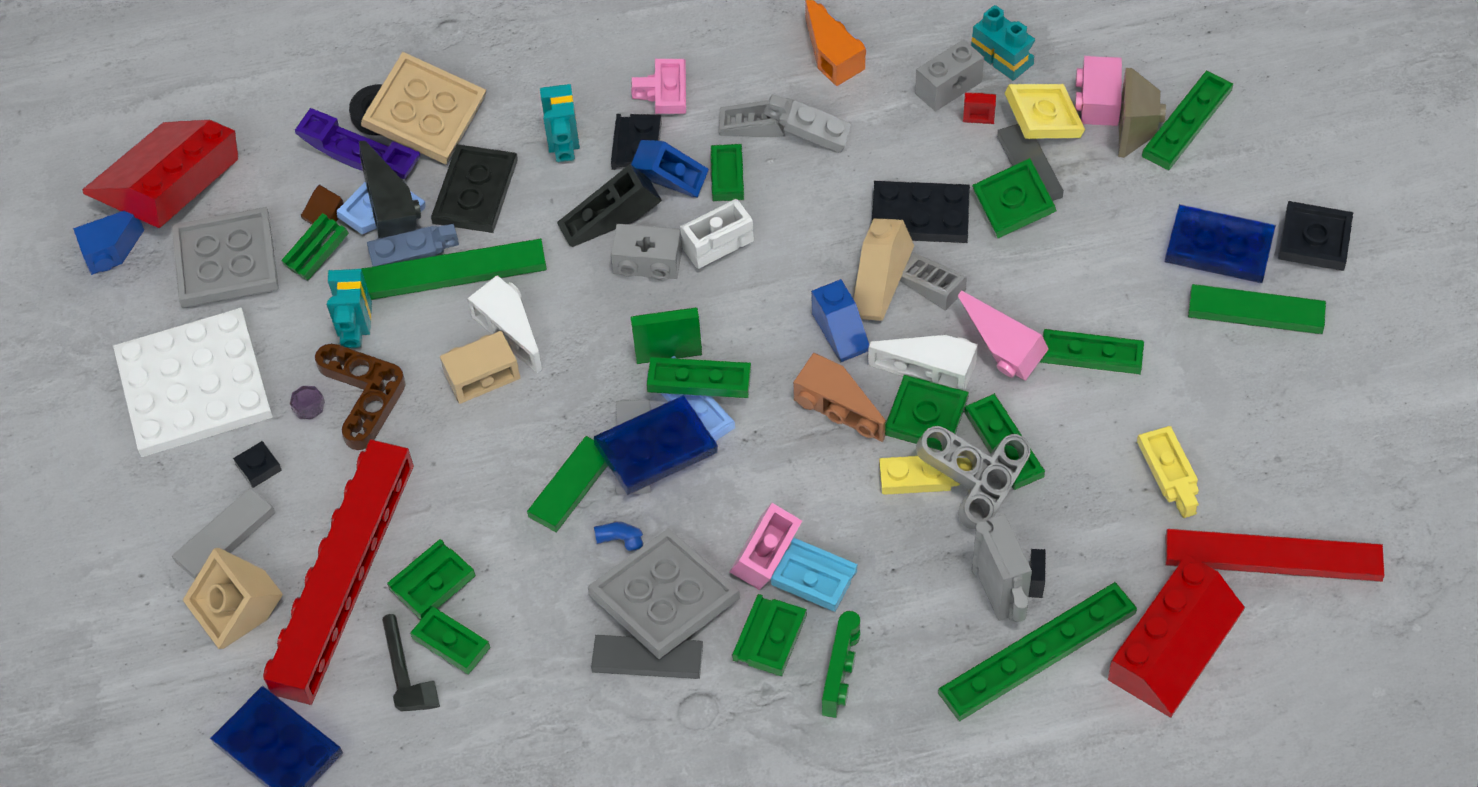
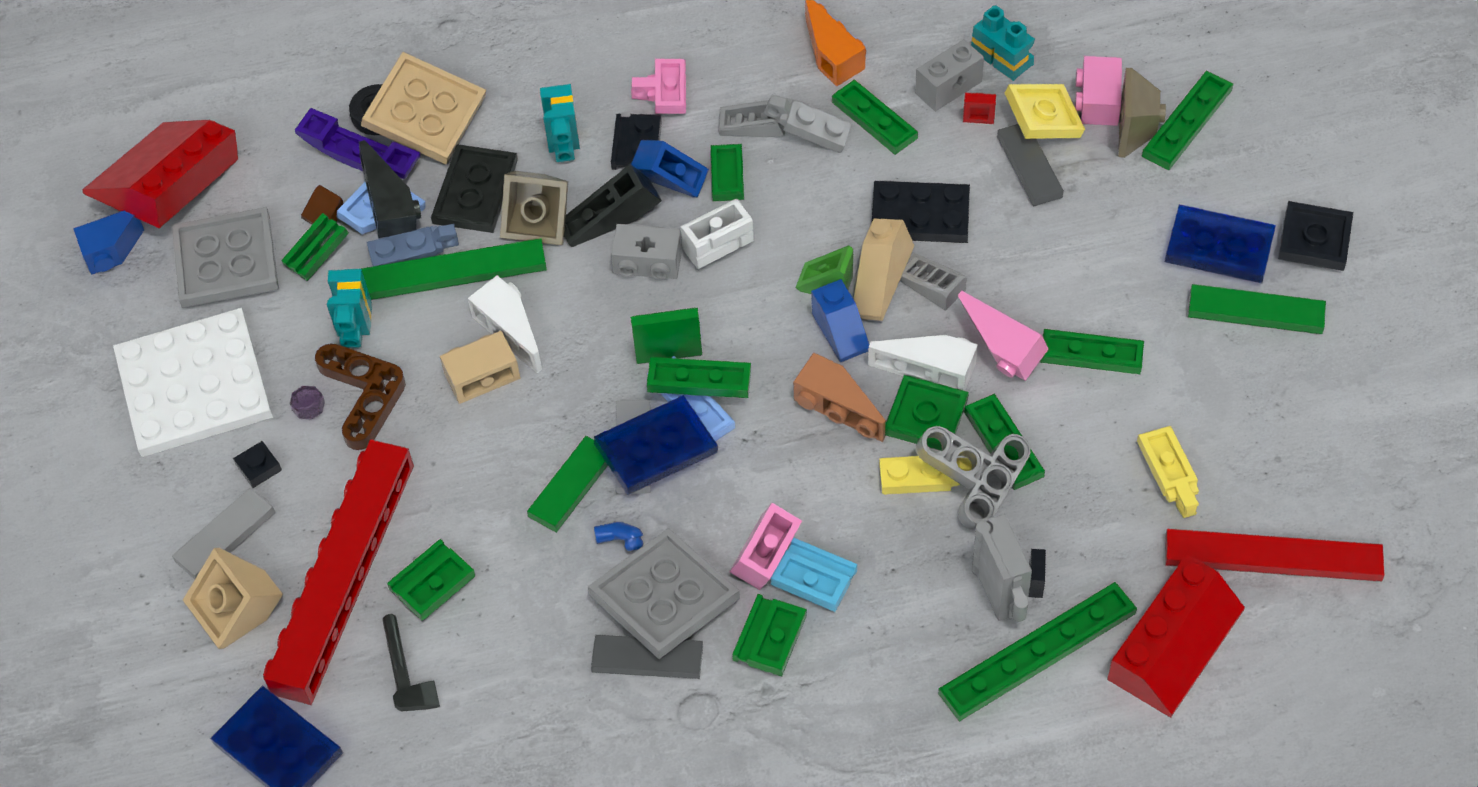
(450, 640): green plate -> none
(533, 207): none -> dark tan slope
(826, 270): none -> bright green slope
(841, 661): green plate -> none
(874, 117): none -> green tile
(1014, 198): green tile -> none

